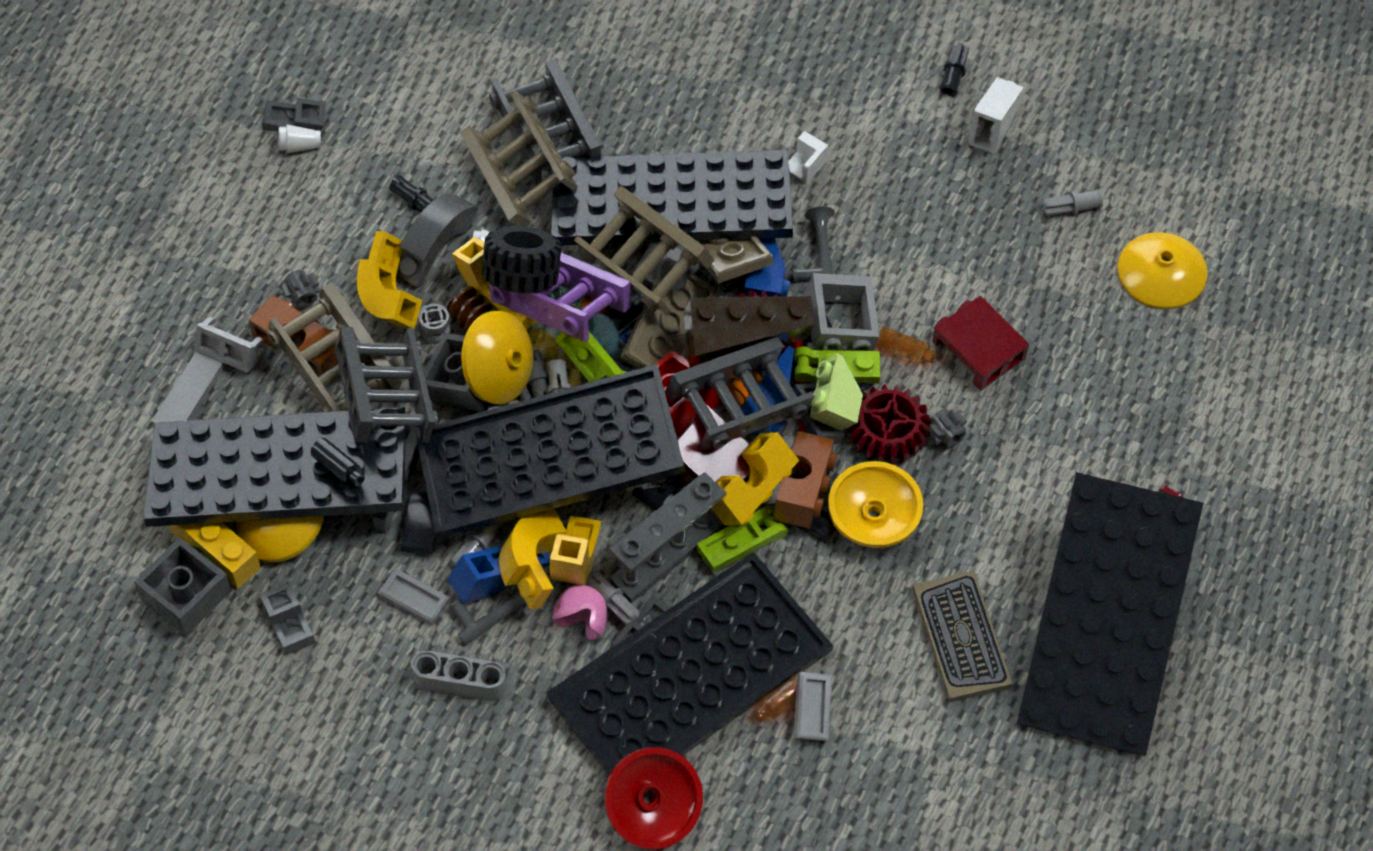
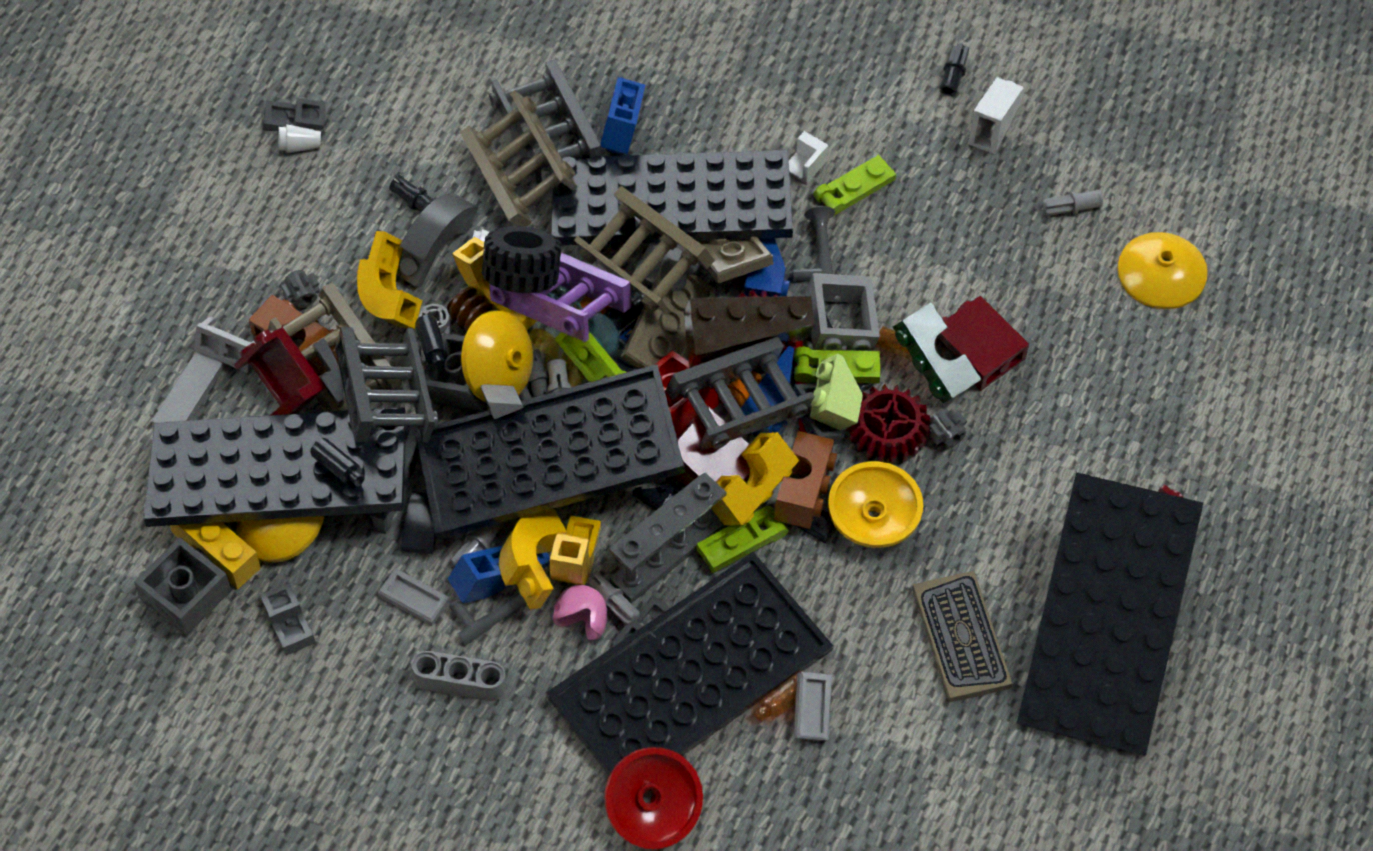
(282, 370): none -> dark red panel
(332, 378): none -> dark grey slope
(431, 341): none -> black cylinder
(501, 399): none -> light grey slope
(622, 116): none -> blue slope
(855, 184): none -> lime plate
(918, 336): none -> arch

